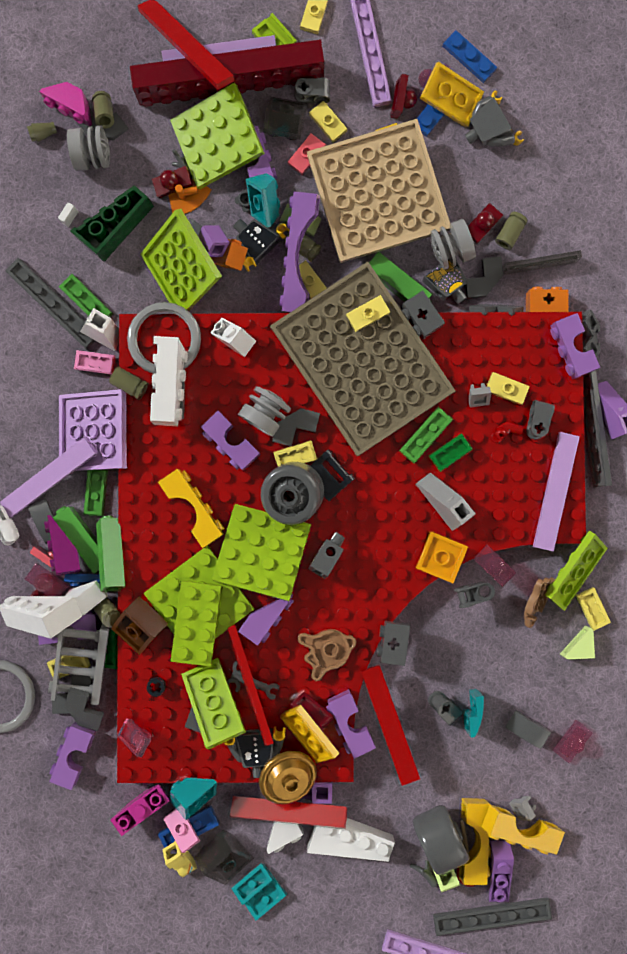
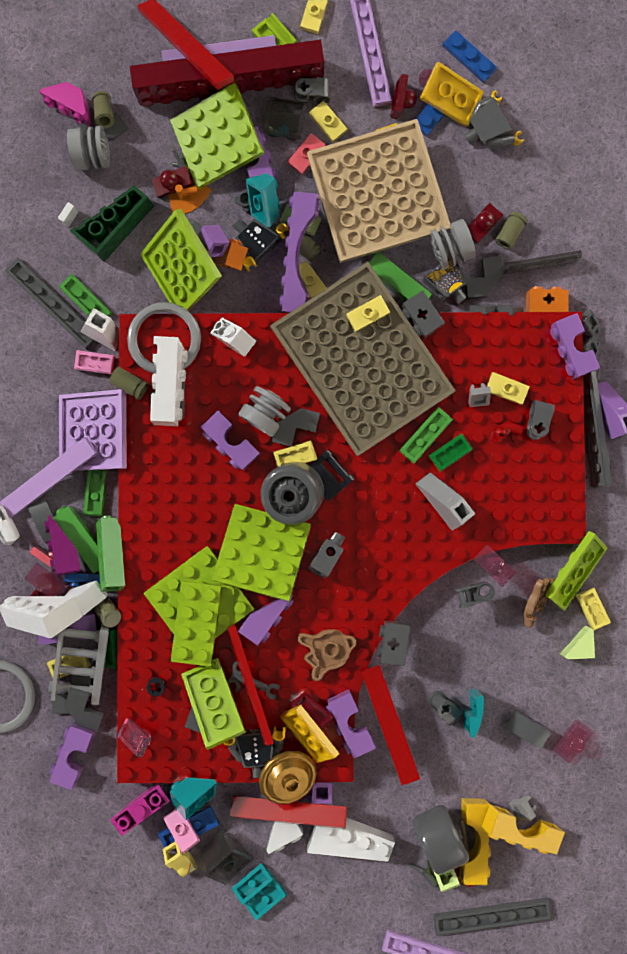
(40, 131): olive cone -> none
(139, 625): reddish brown slope -> none
(178, 486): yellow arch -> none
(441, 557): light orange plate -> none
(501, 870): medium lavender slope -> none
(556, 491): lavender tile -> none

